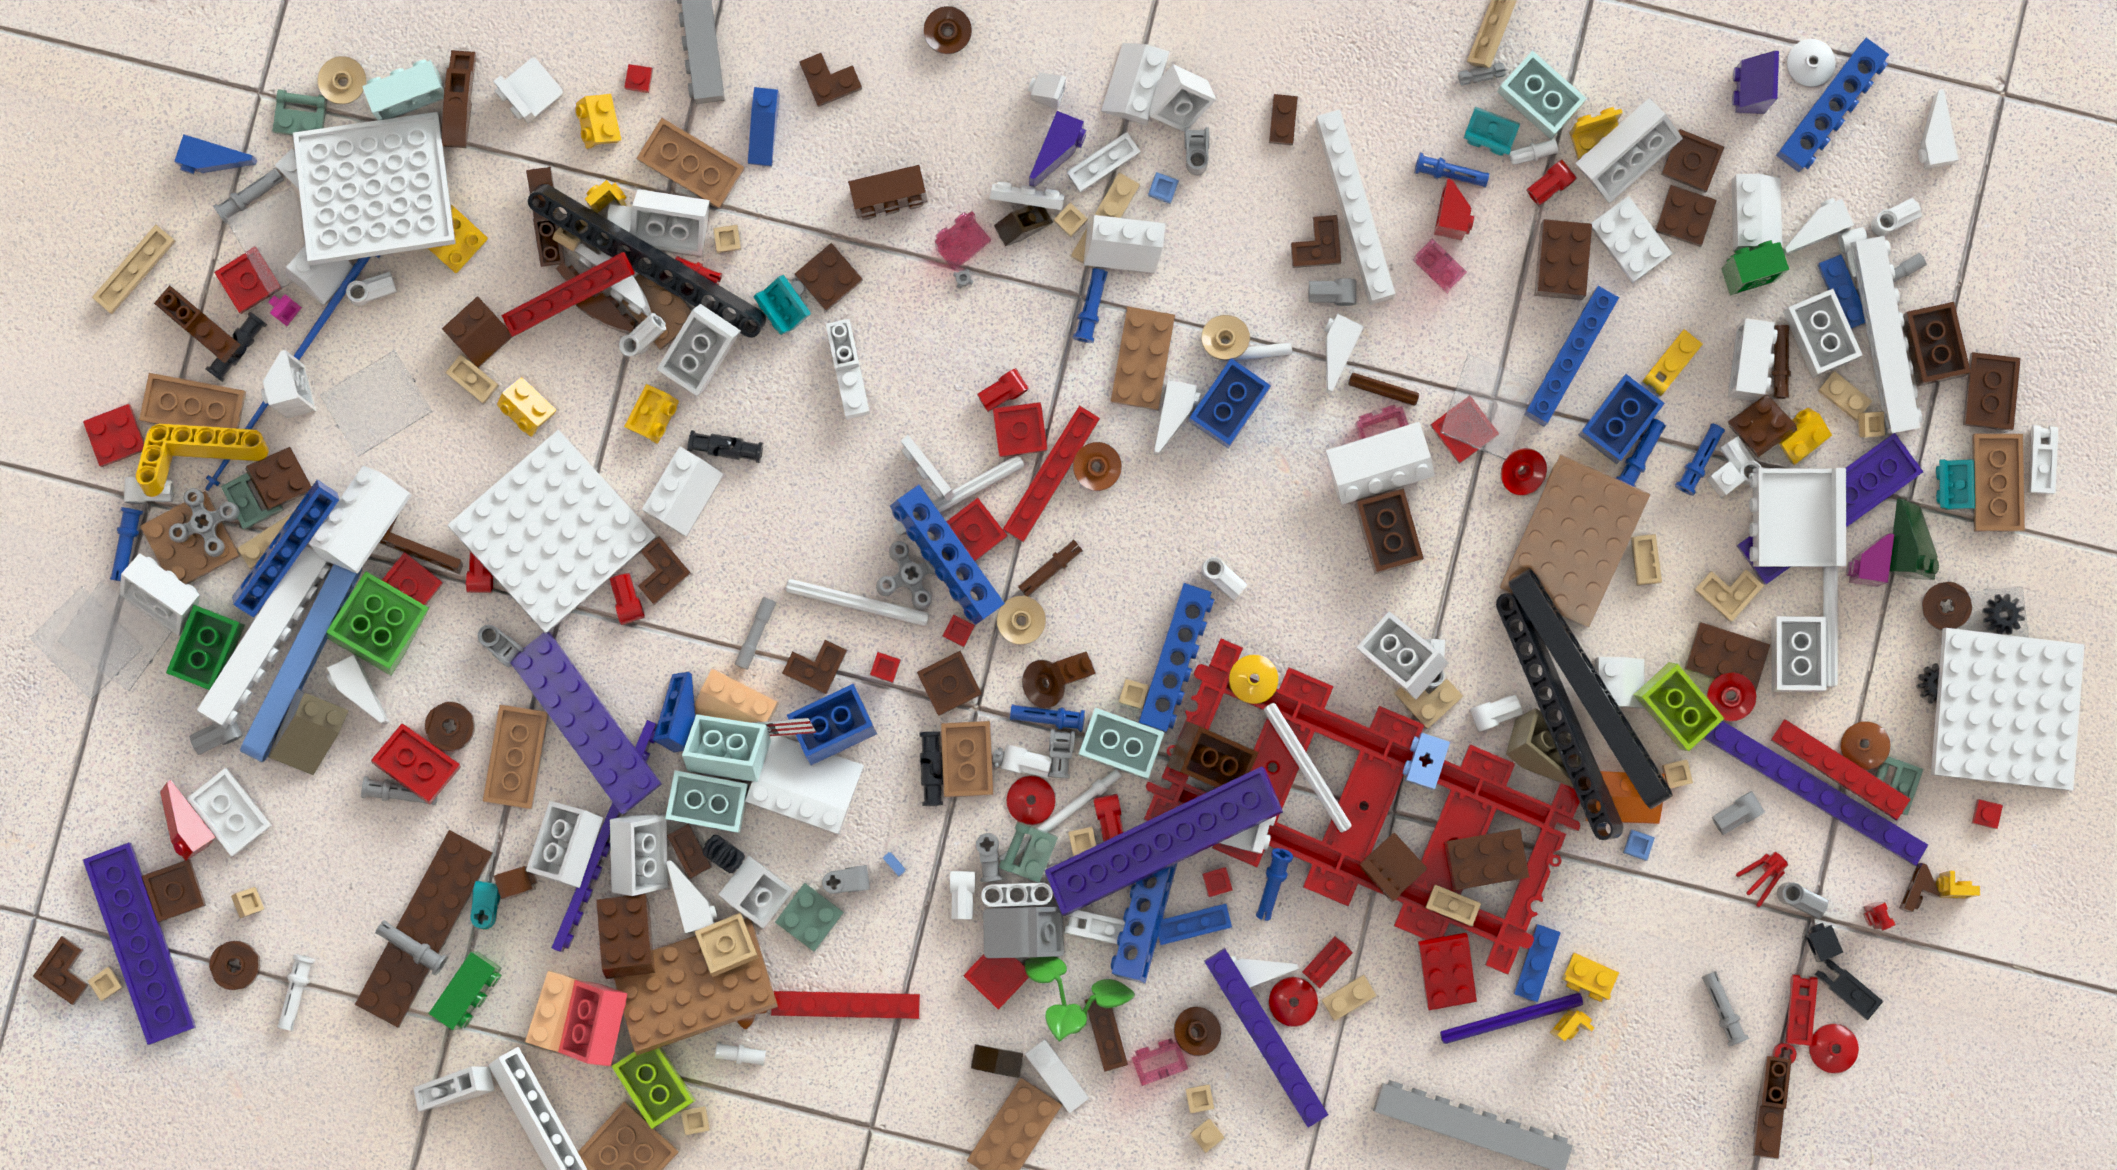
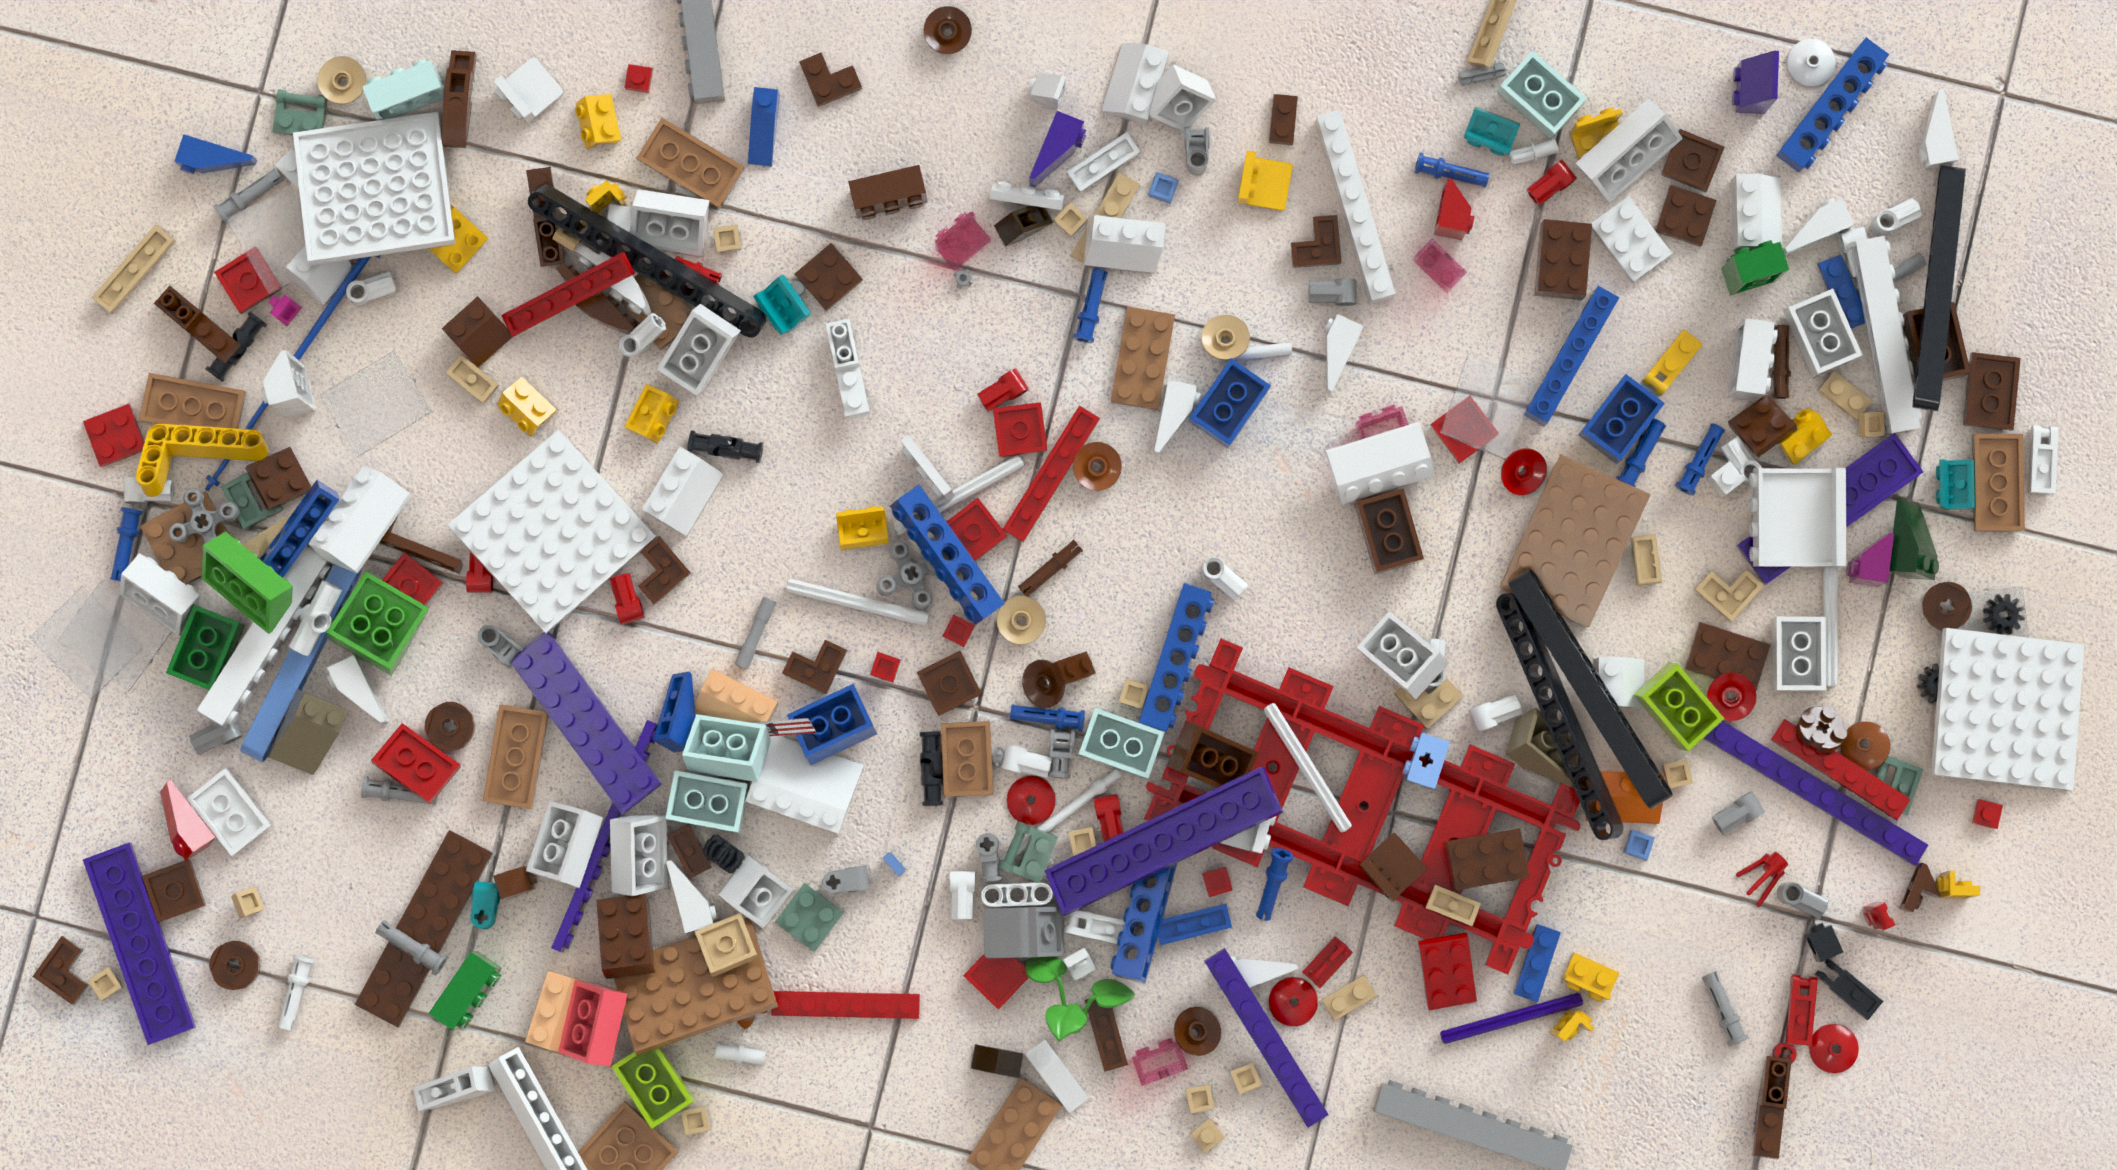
(246, 581): none -> bright green slope
(315, 618): none -> white piece
(862, 527): none -> yellow bracket
(1079, 964): none -> white bracket
(1244, 688): yellow dish -> none
(1245, 1078): none -> tan plate
(1264, 182): none -> yellow bracket
(1383, 389): reddish brown axle -> none
(1826, 718): none -> plate
(1939, 288): none -> black beam

